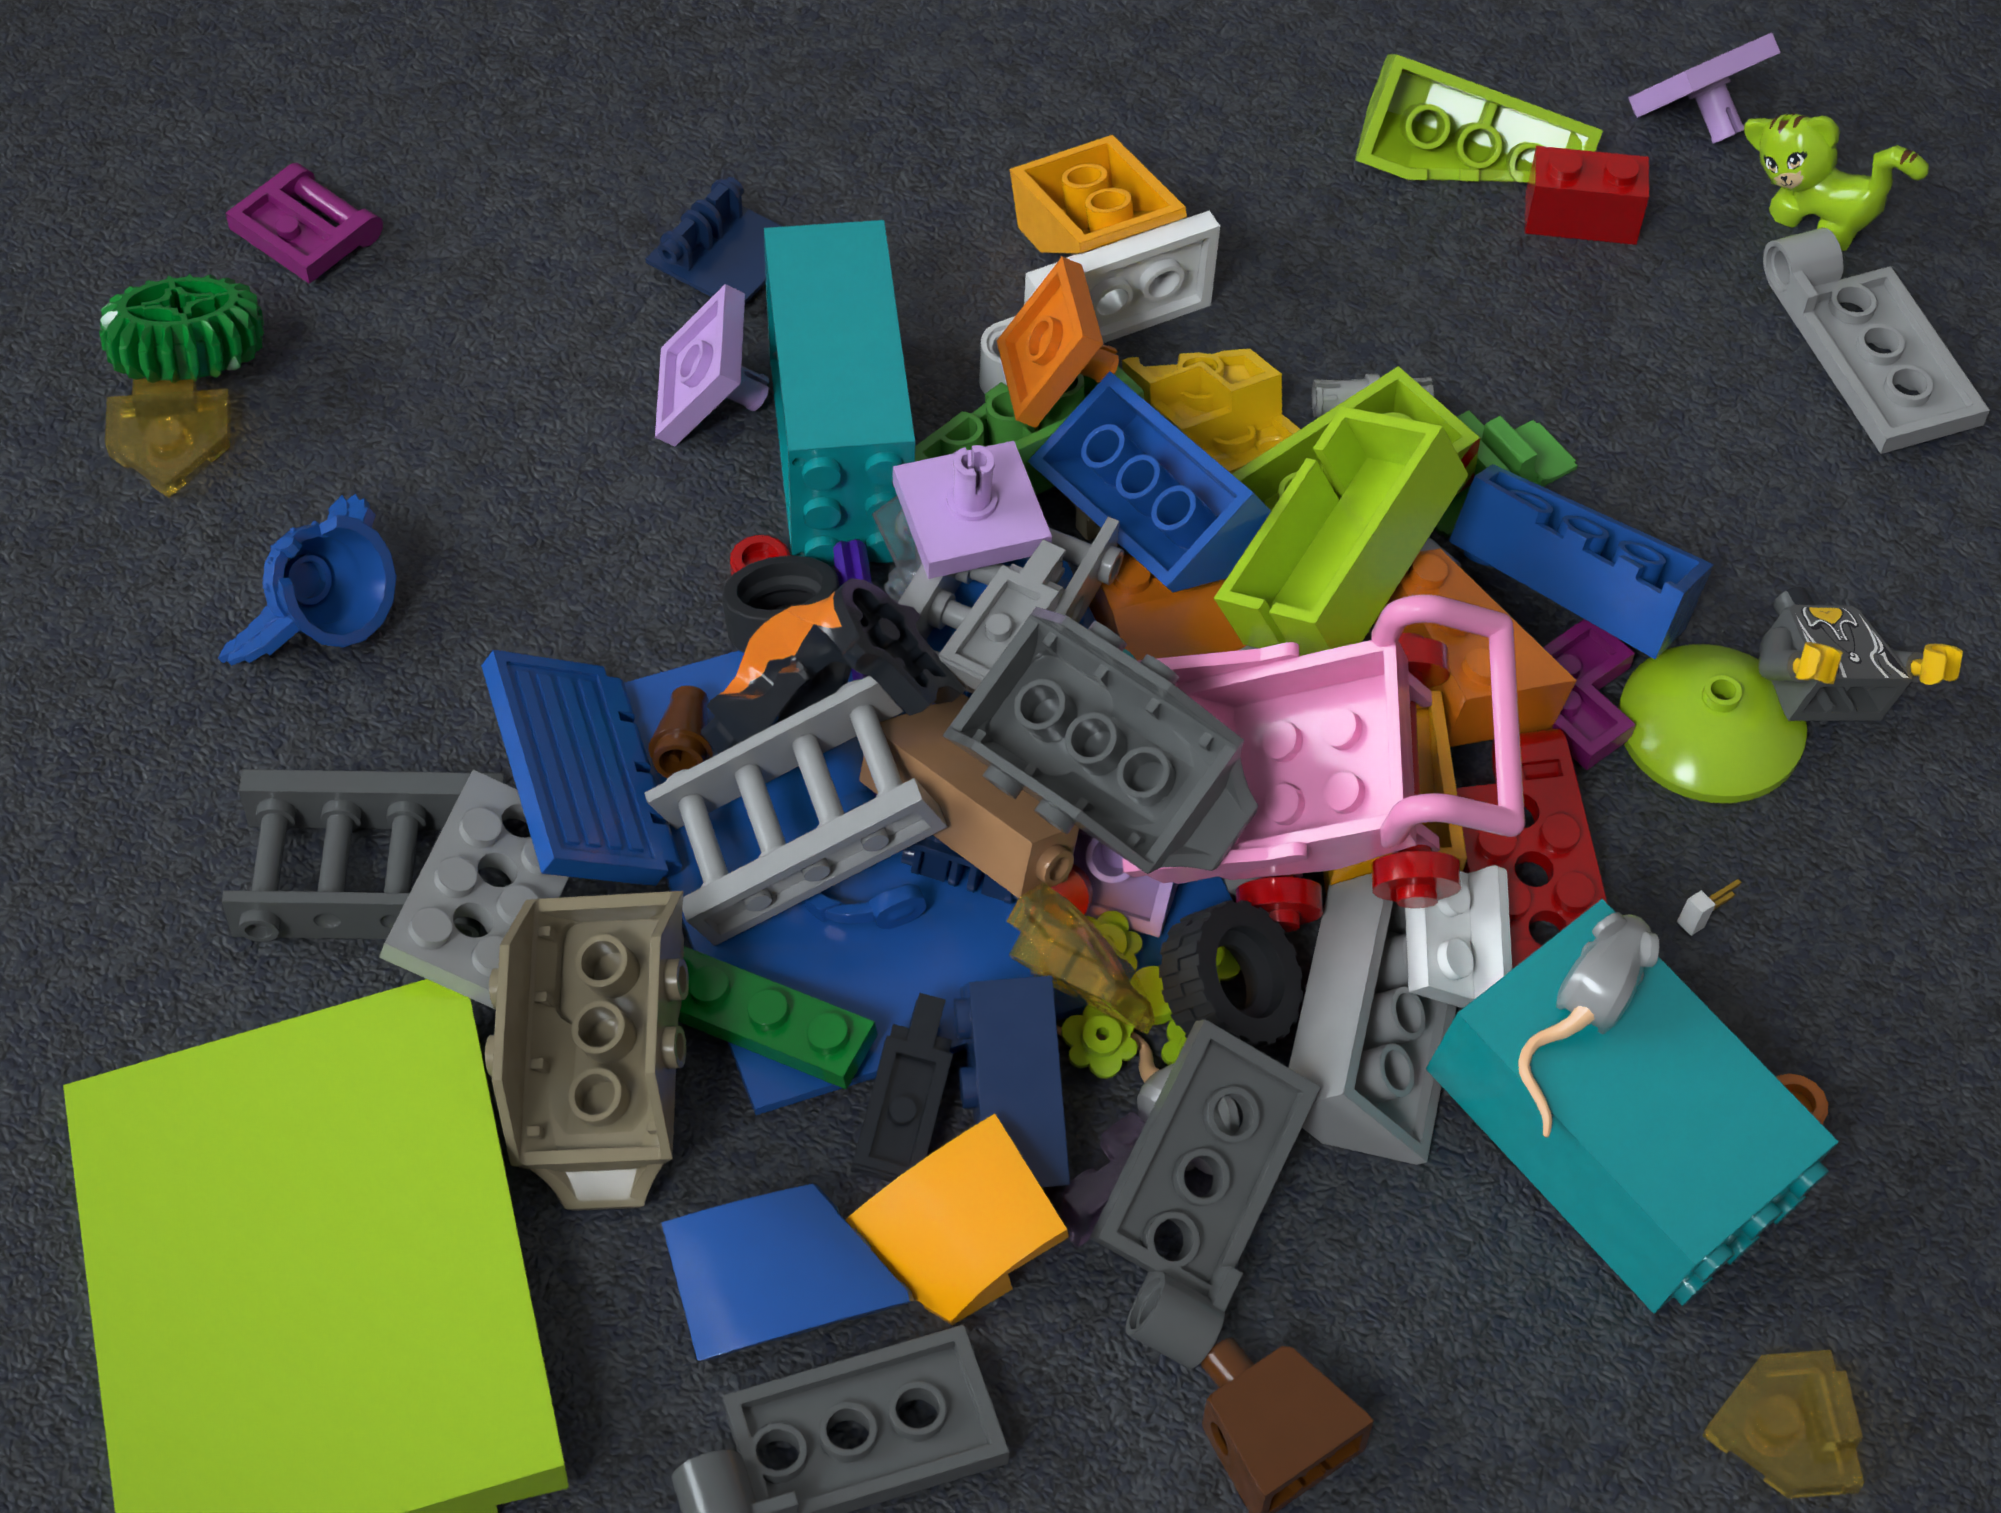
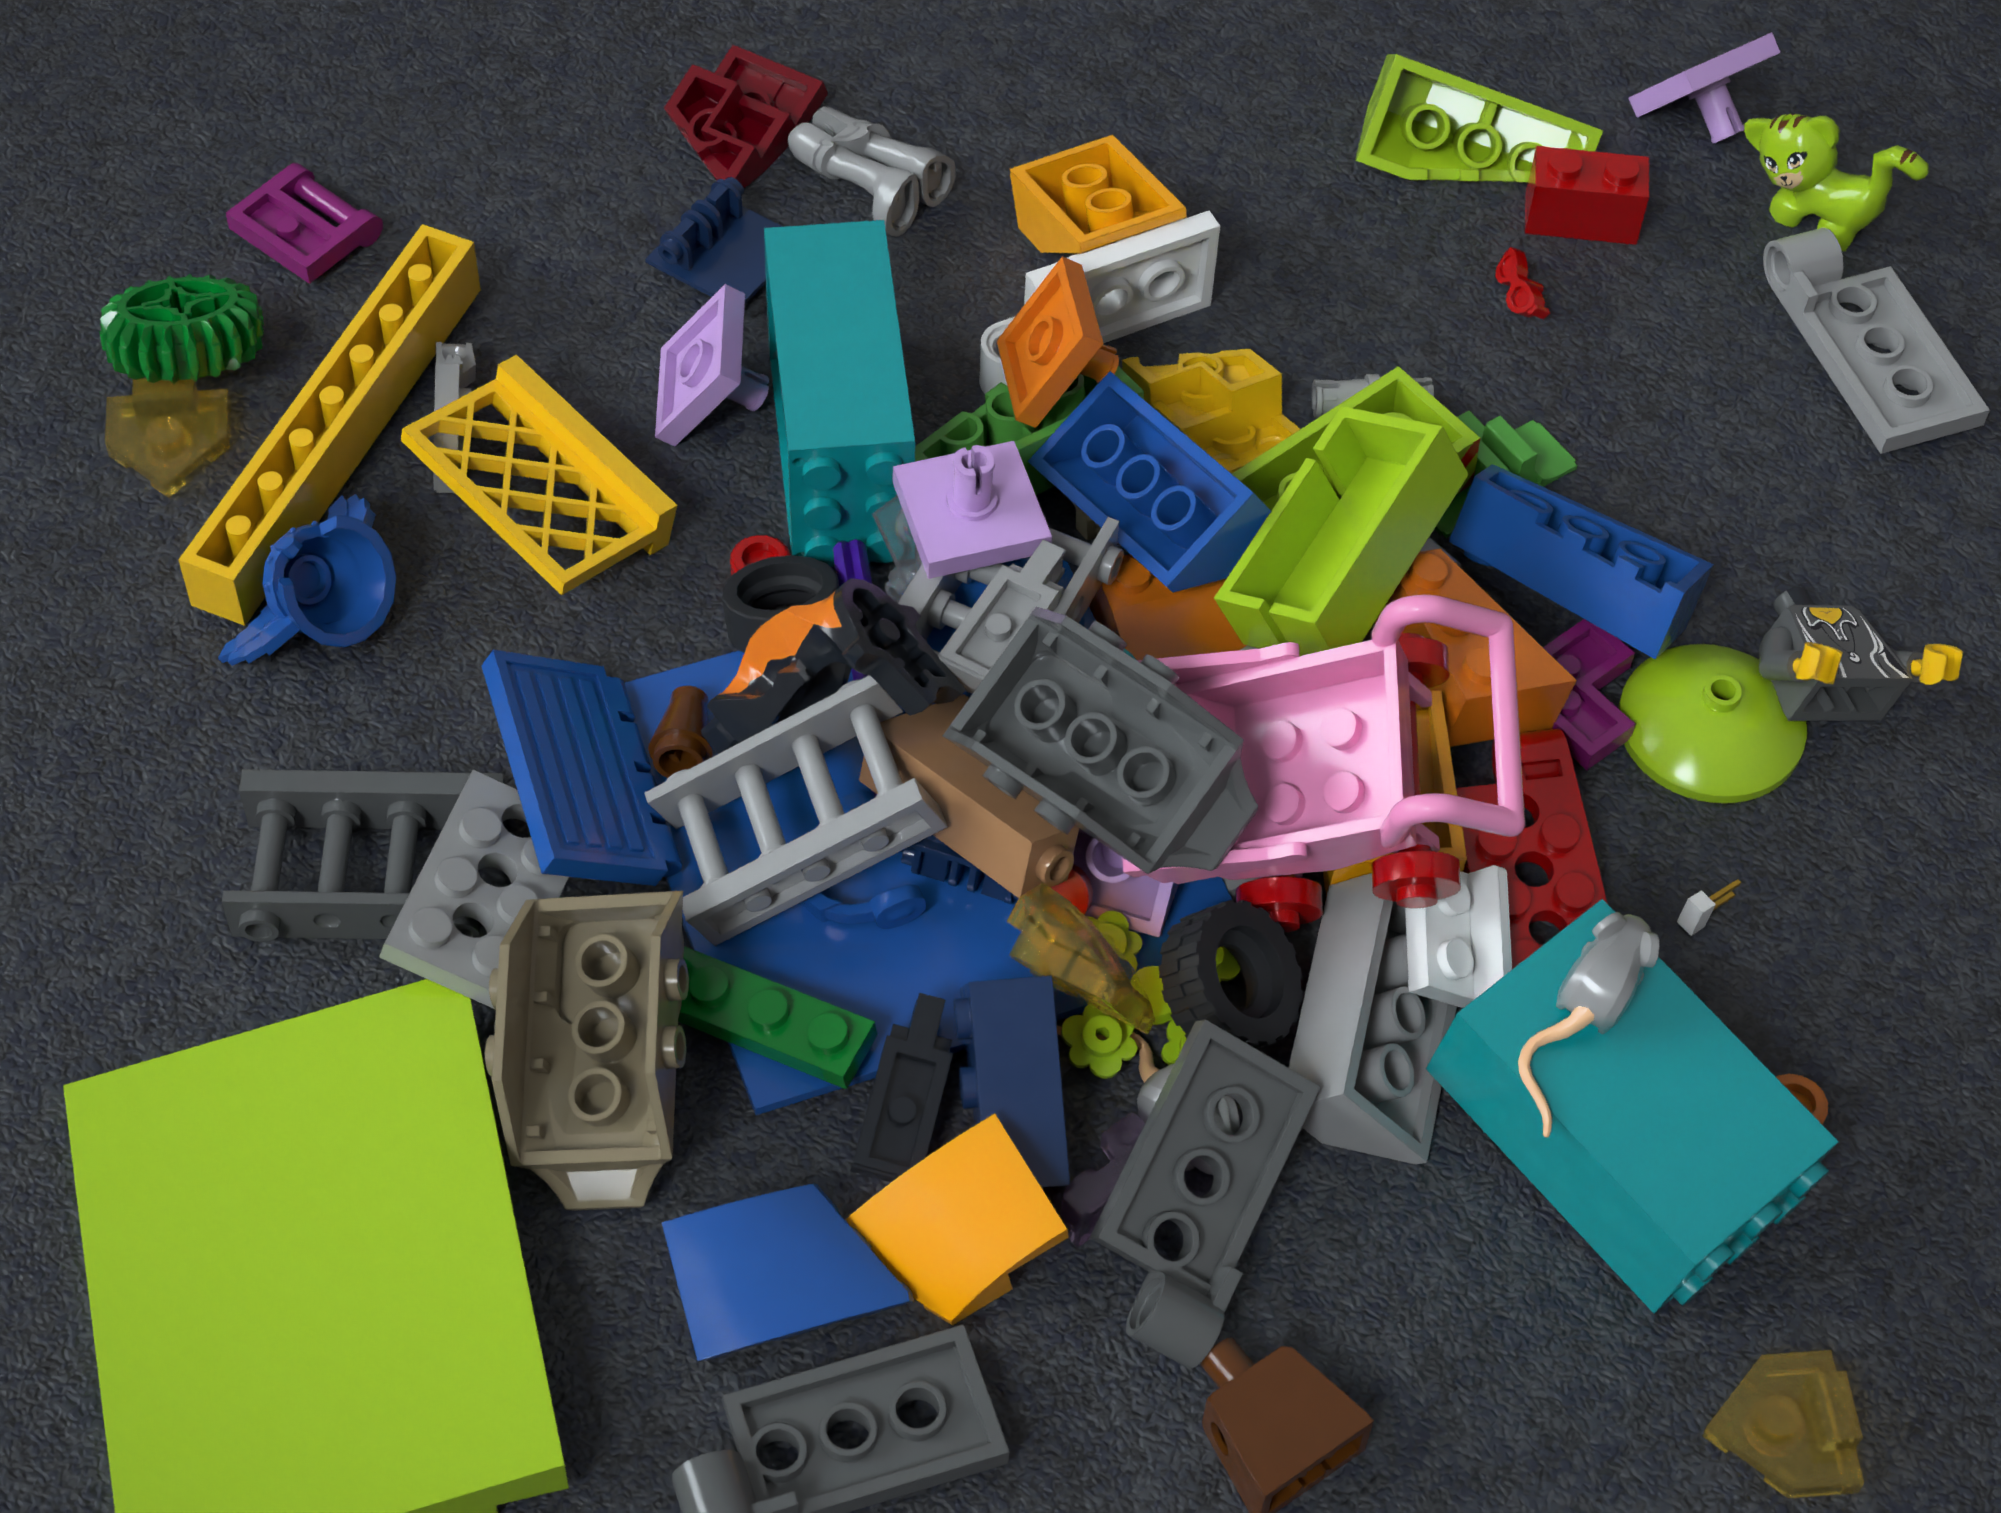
(331, 421): none -> yellow brick
(453, 372): none -> light grey hinge
(575, 455): none -> yellow fence
(743, 112): none -> dark red slope
(846, 149): none -> light grey piece
(1524, 294): none -> red piece

